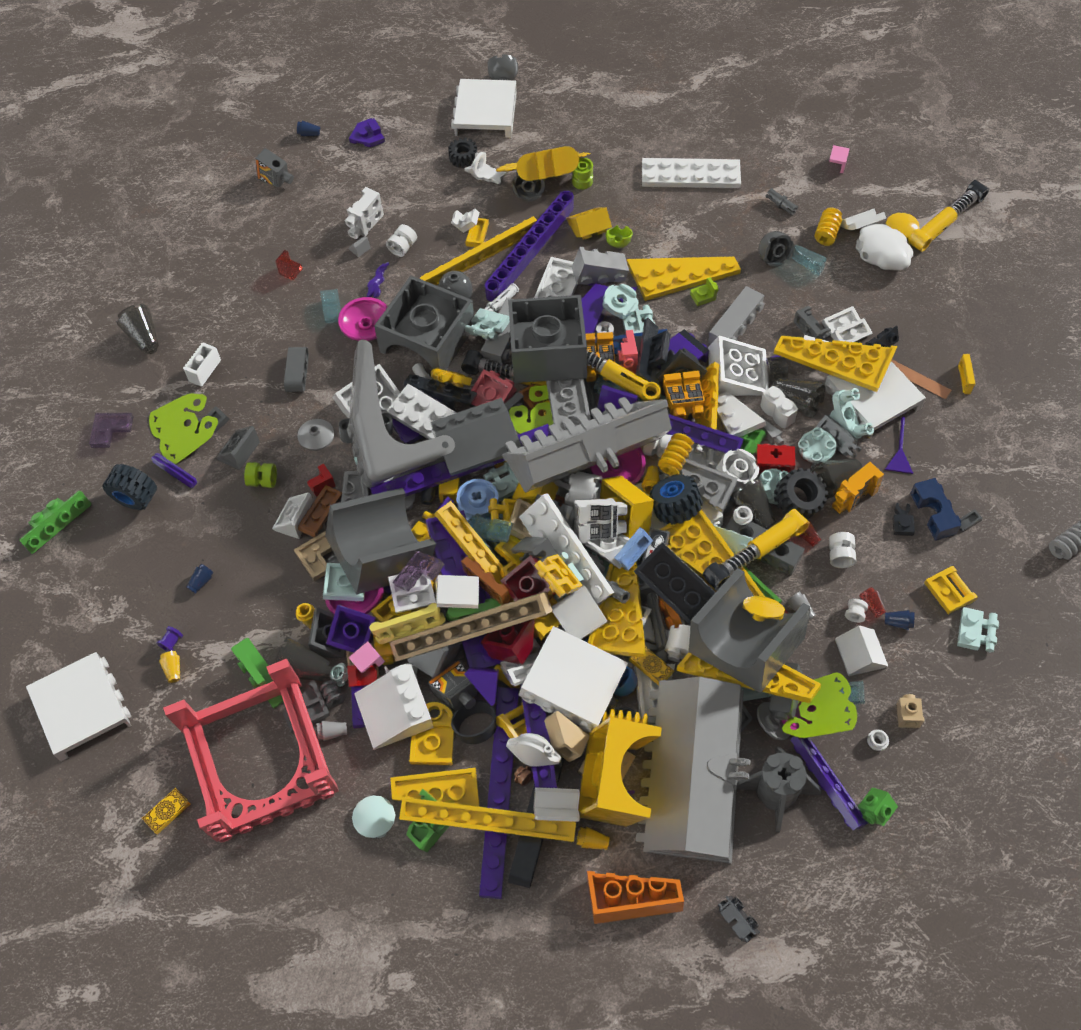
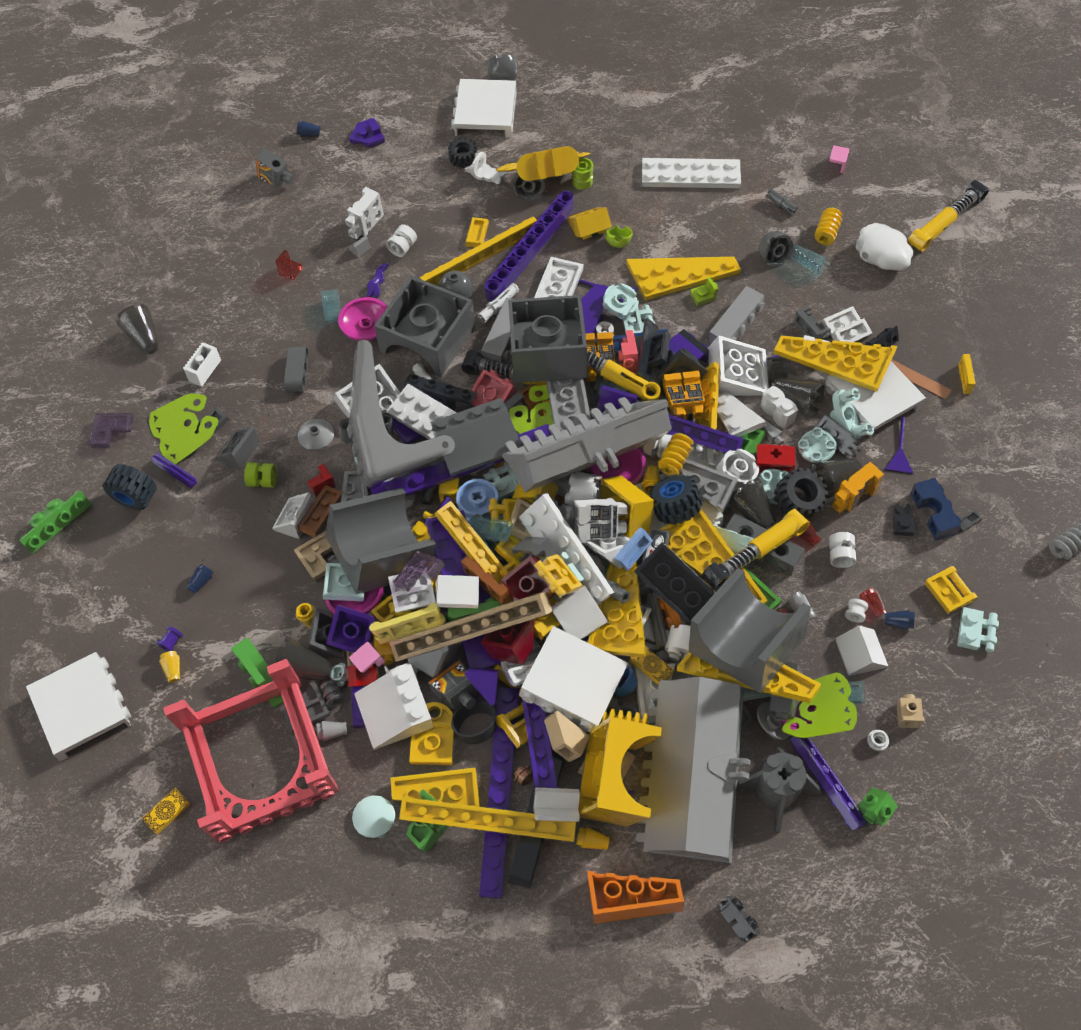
(455, 378): yellow plate -> none
(465, 221): white bracket -> none
(486, 323): light aqua plate -> none
(533, 750): white hat -> none
(599, 267): light grey wedge -> none
(743, 510): white plate -> none
(763, 608): yellow dish -> none
(862, 219): white slope -> none
(903, 222): yellow dish -> none

